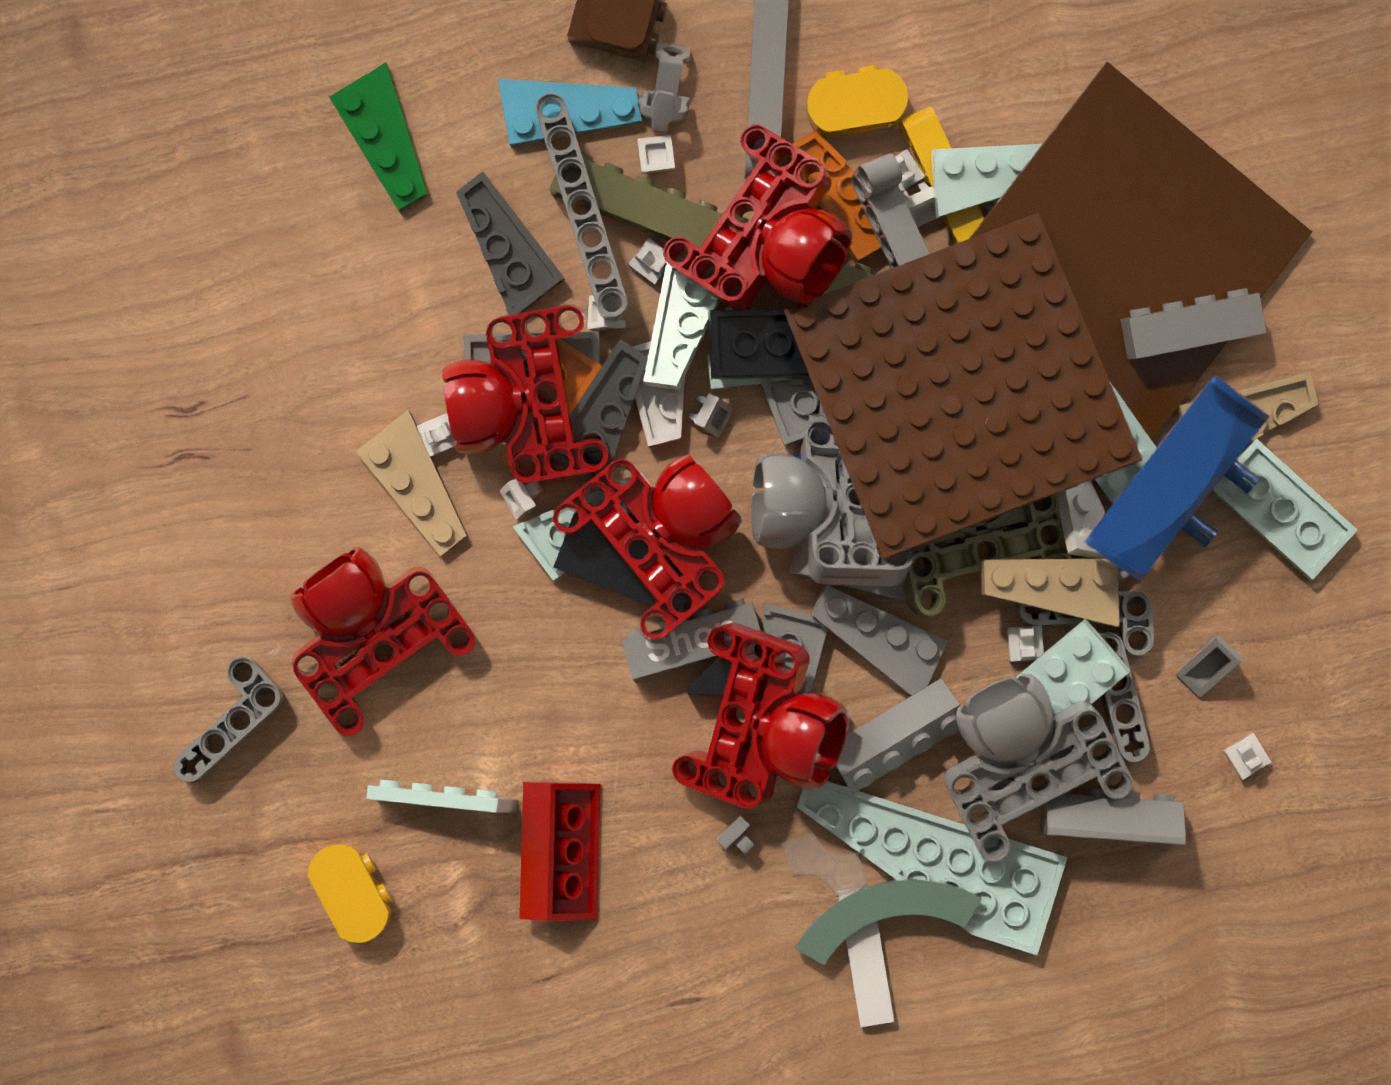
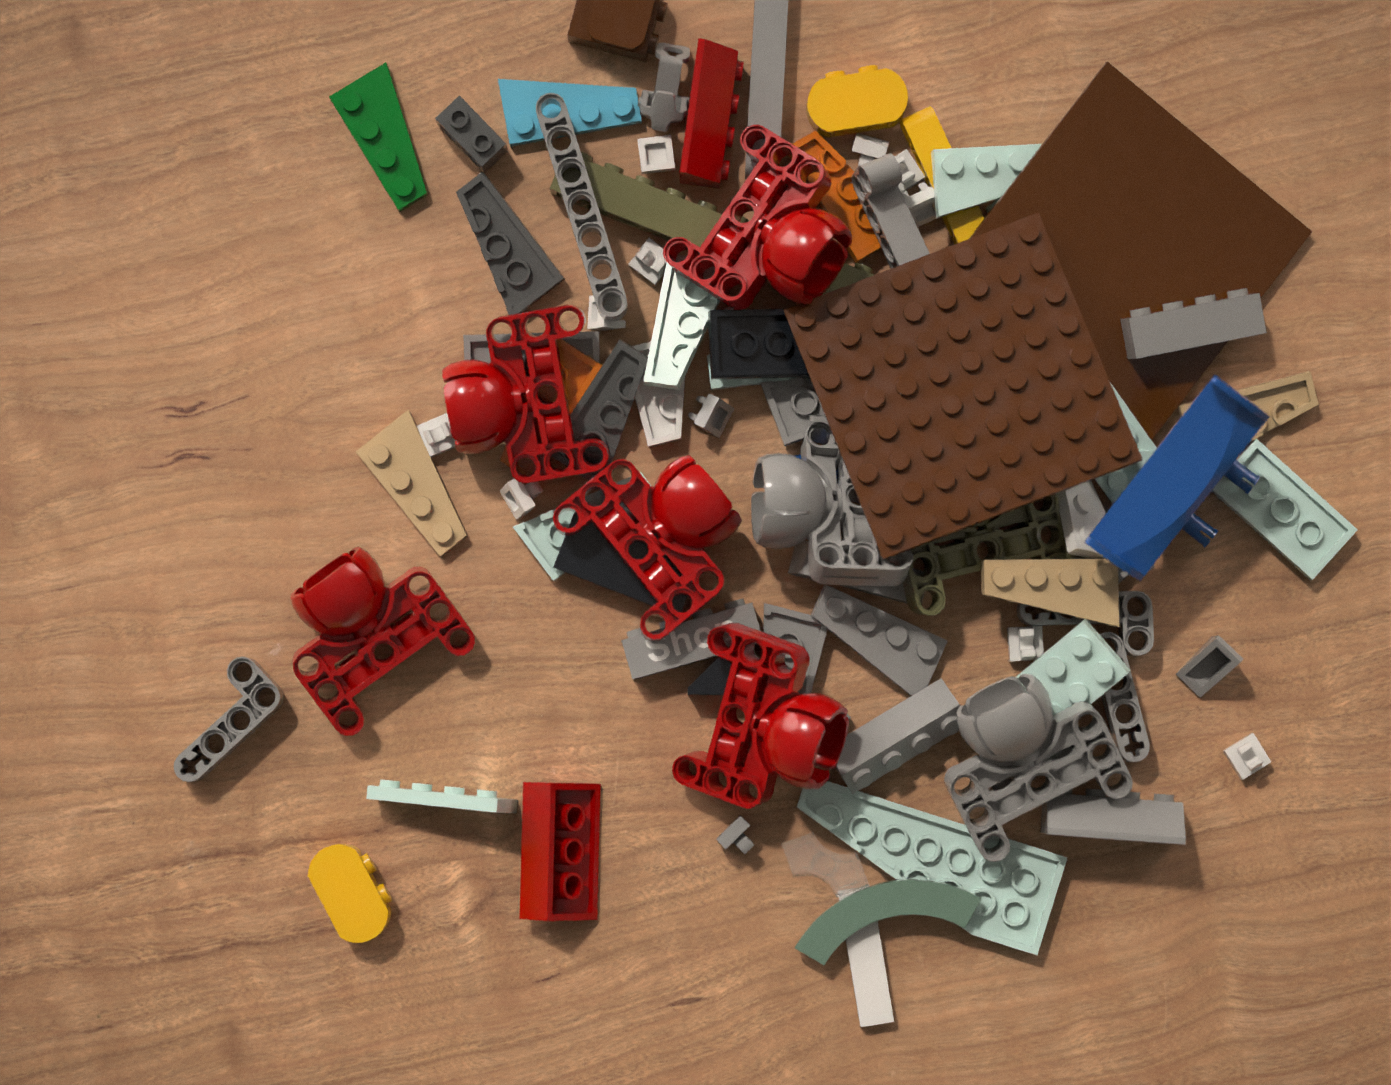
(471, 134): none -> dark grey brick
(709, 115): none -> red slope
(869, 148): none -> white tile

